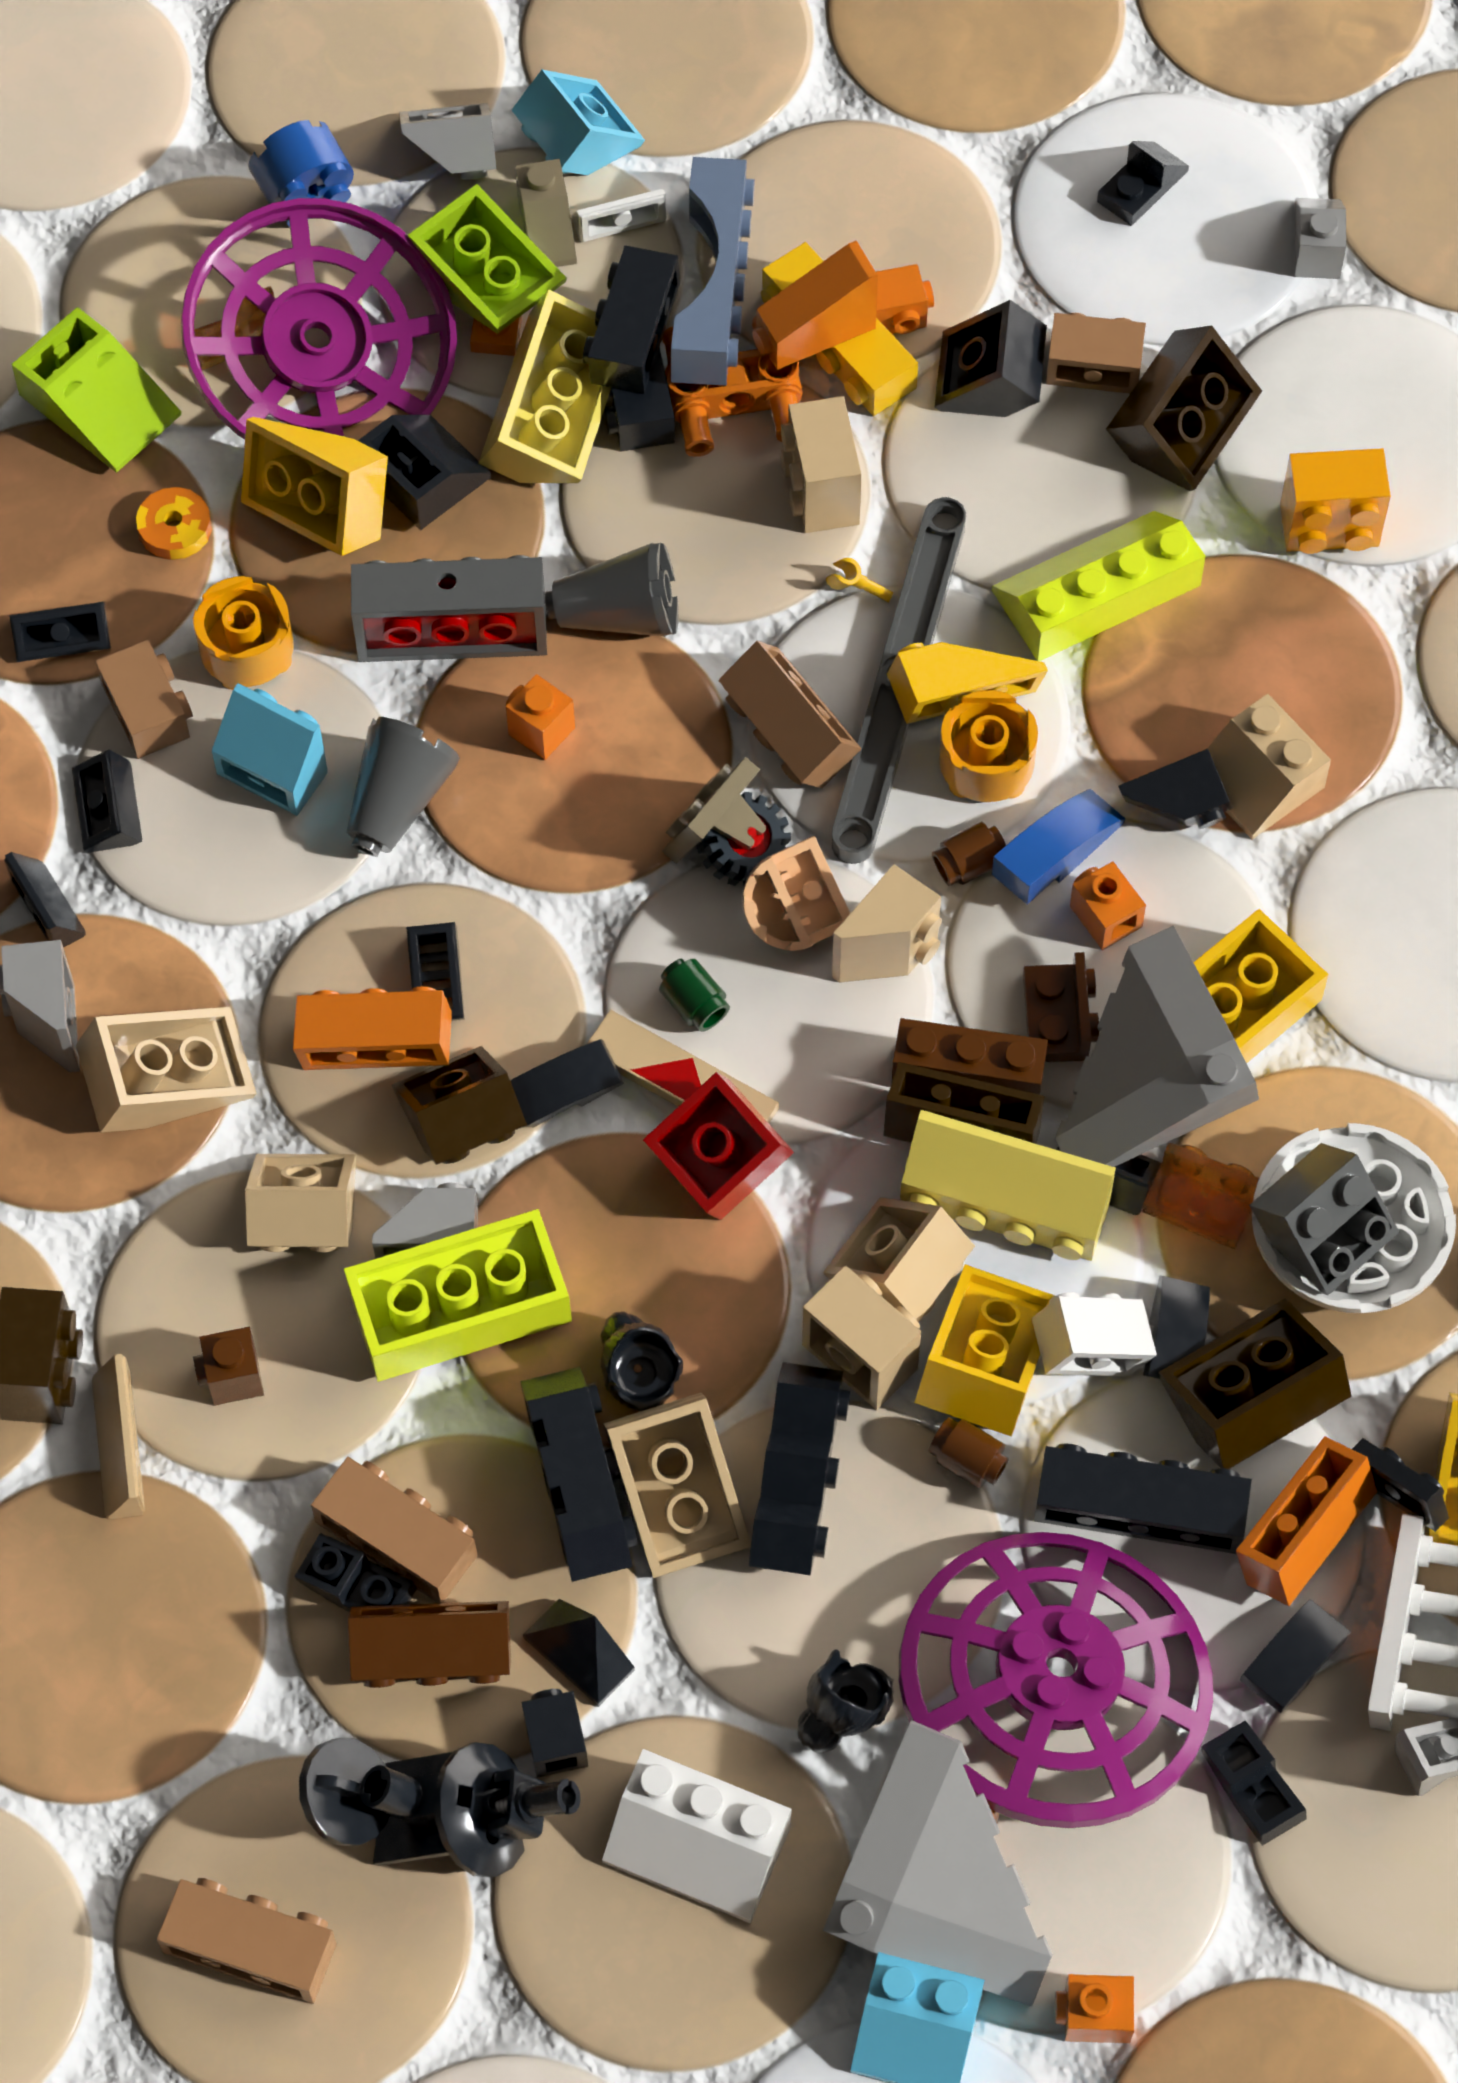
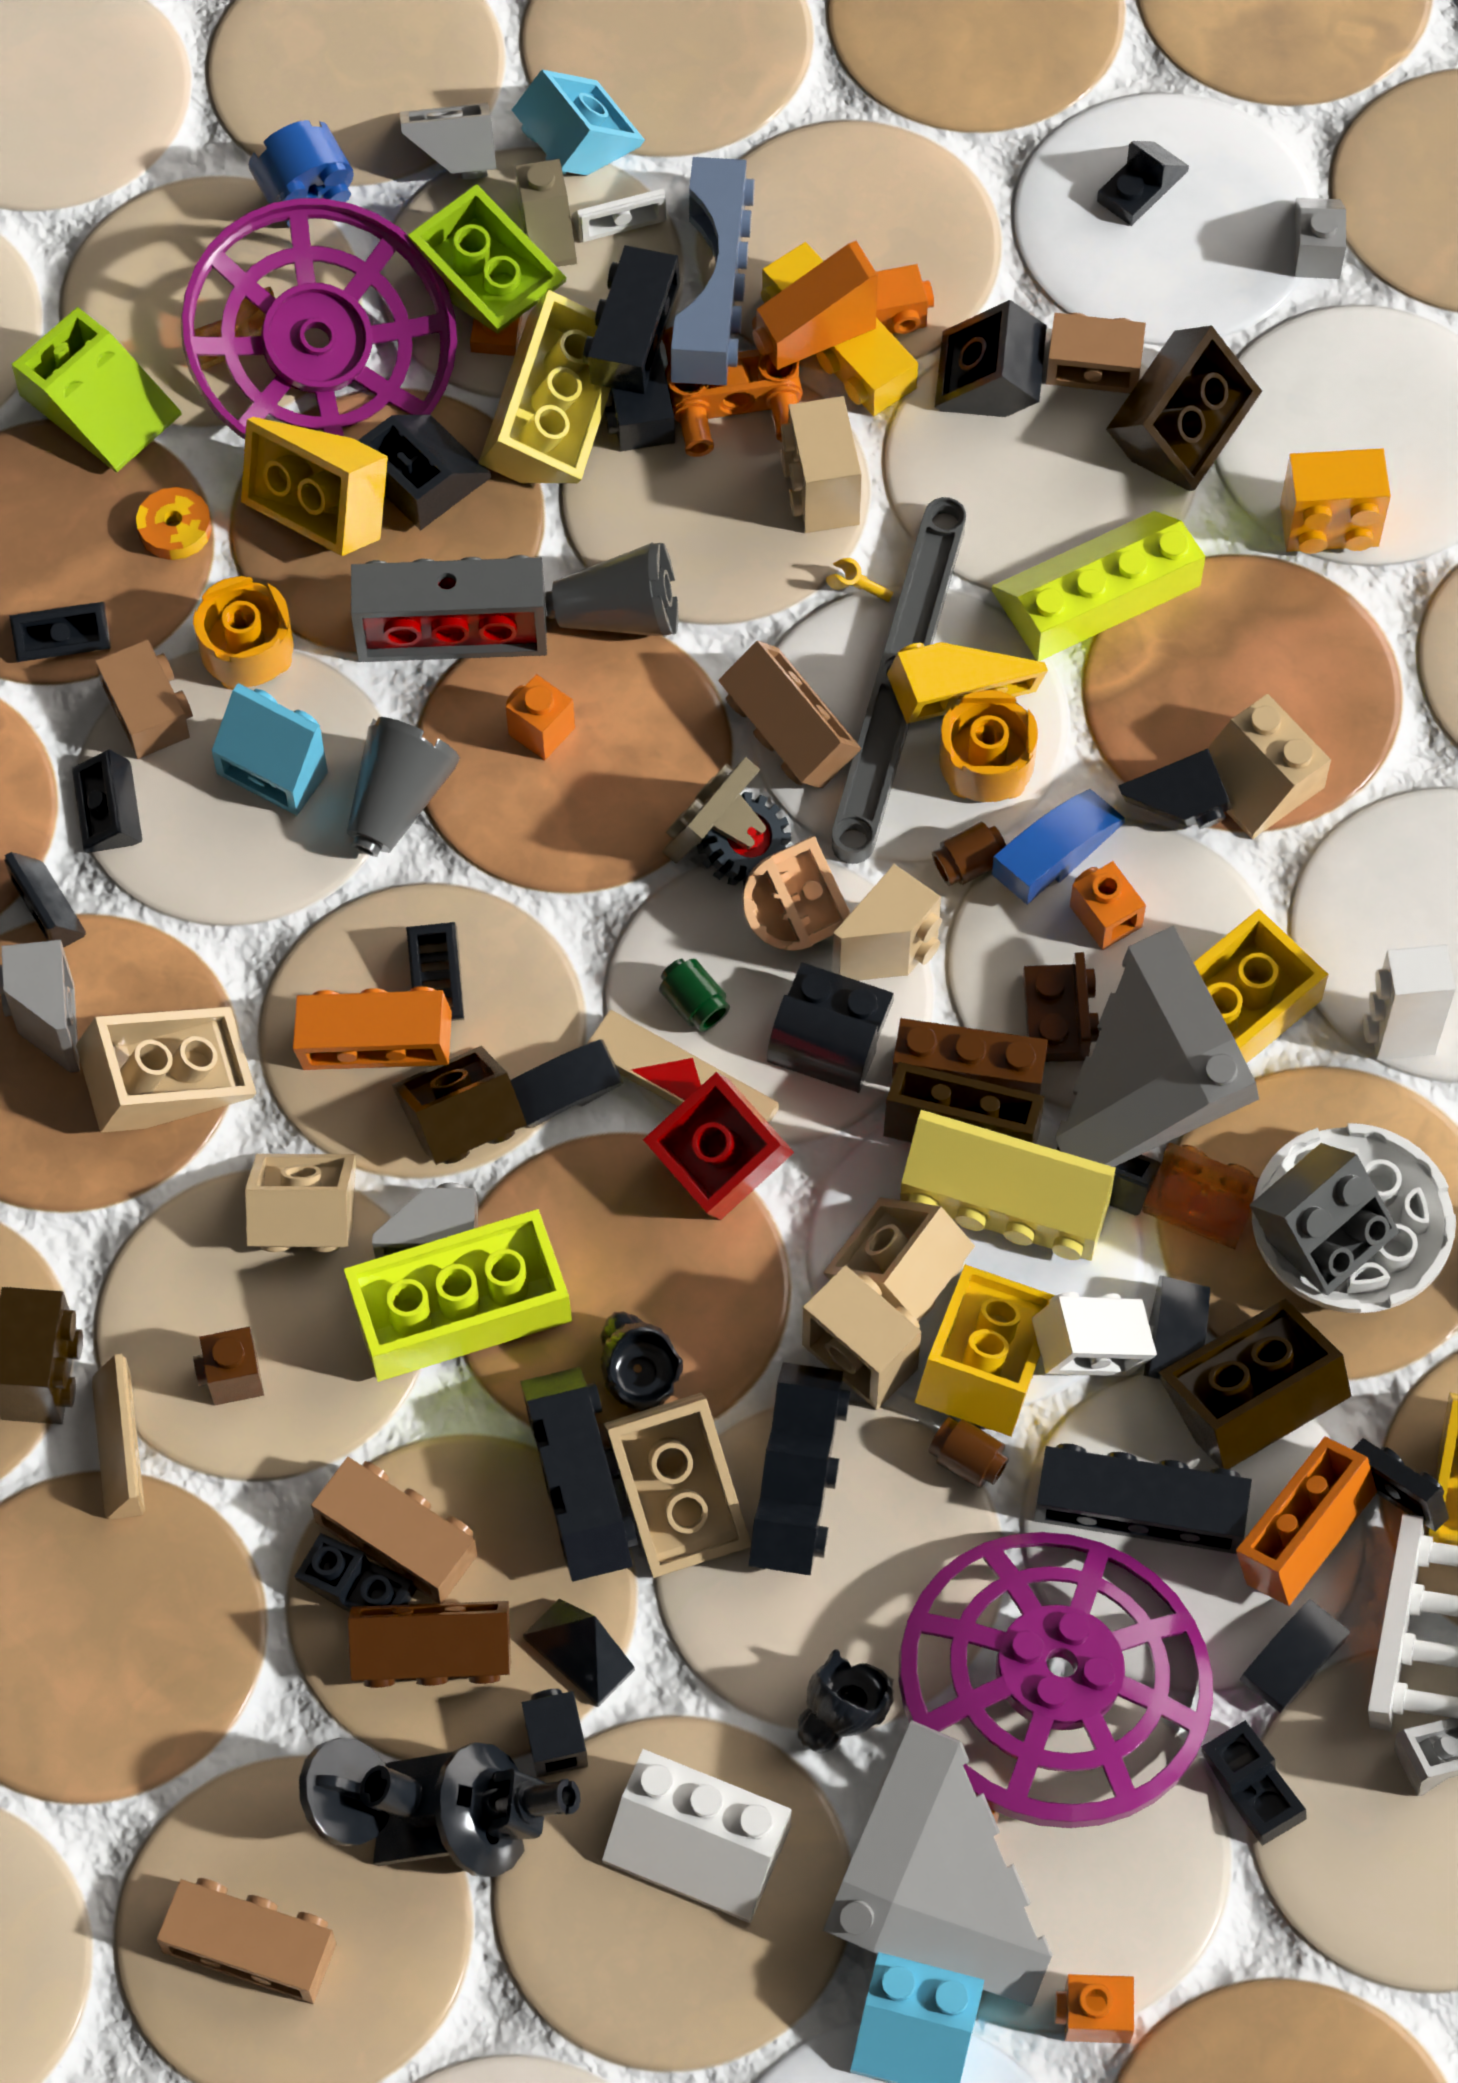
(829, 1027): none -> black brick
(1410, 1002): none -> white brick

